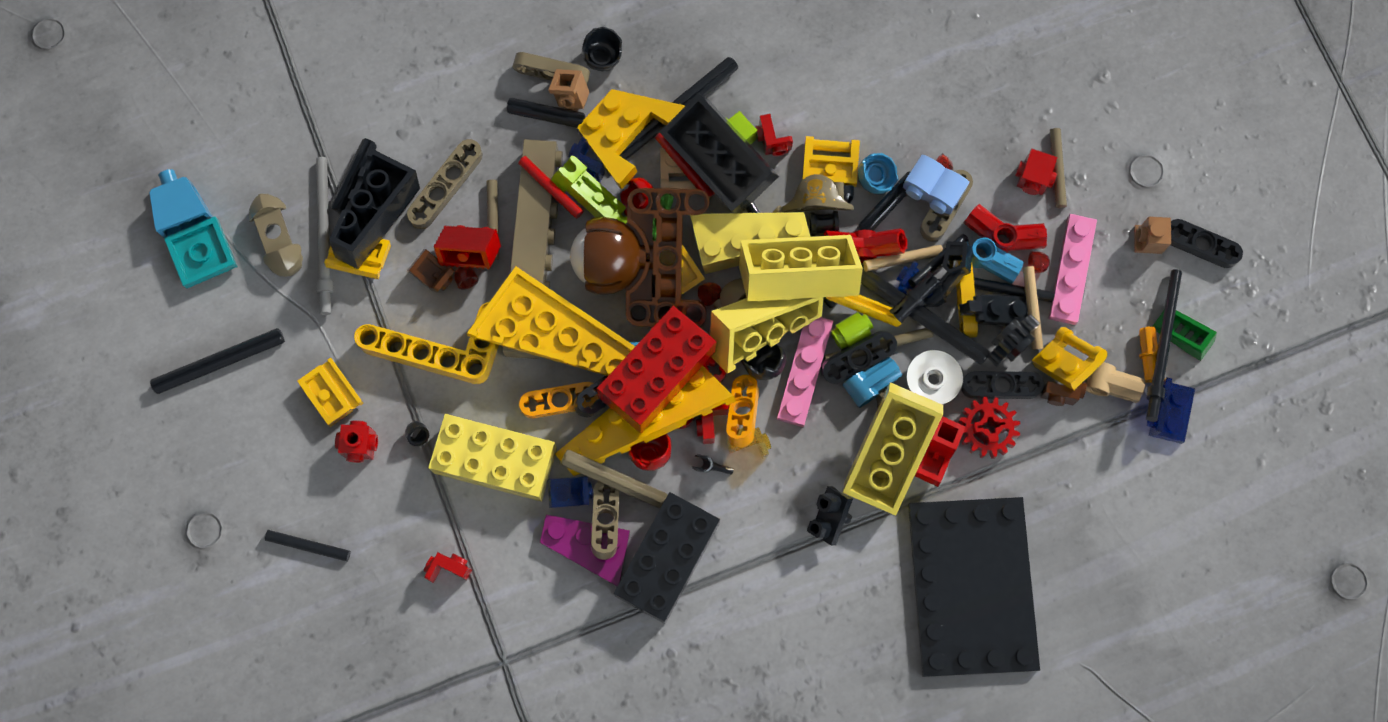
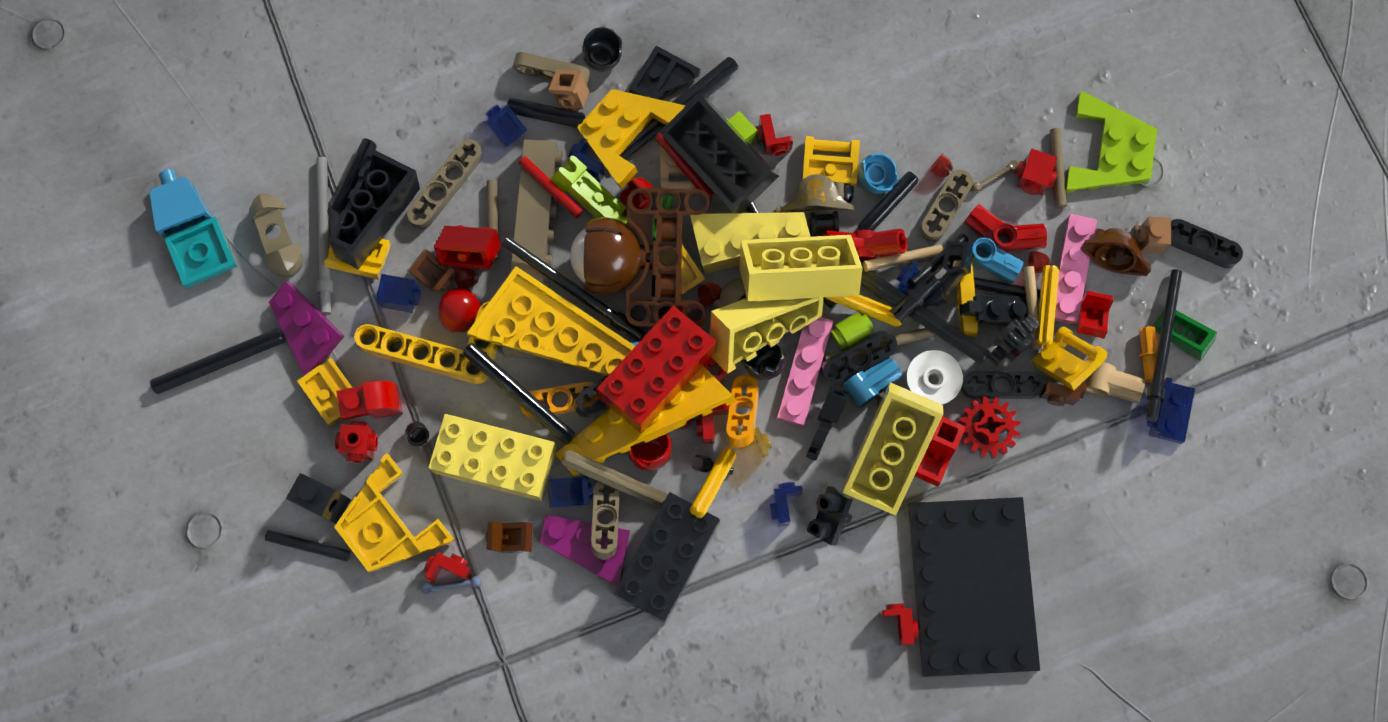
(305, 327): none -> magenta wing
(317, 498): none -> black torso
(372, 398): none -> red brick
(376, 530): none -> yellow wing
(398, 293): none -> clear blue brick
(428, 588): none -> sand blue hinge
(458, 309): none -> red hair
(504, 124): none -> clear blue bracket
(509, 537): none -> reddish brown bracket
(519, 393): none -> black axle
(617, 319): none -> black bar
(663, 75): none -> black wing
(713, 483): none -> yellow axle
(779, 509): none -> clear blue bracket
(829, 417): none -> black piece
(906, 627): none -> red bracket
(935, 184): light blue brick -> none
(1013, 165): none -> dark tan hinge
(1047, 305): none -> yellow axle
(1094, 314): none -> red bracket
(1116, 252): none -> reddish brown hat
(1124, 148): none -> lime wing

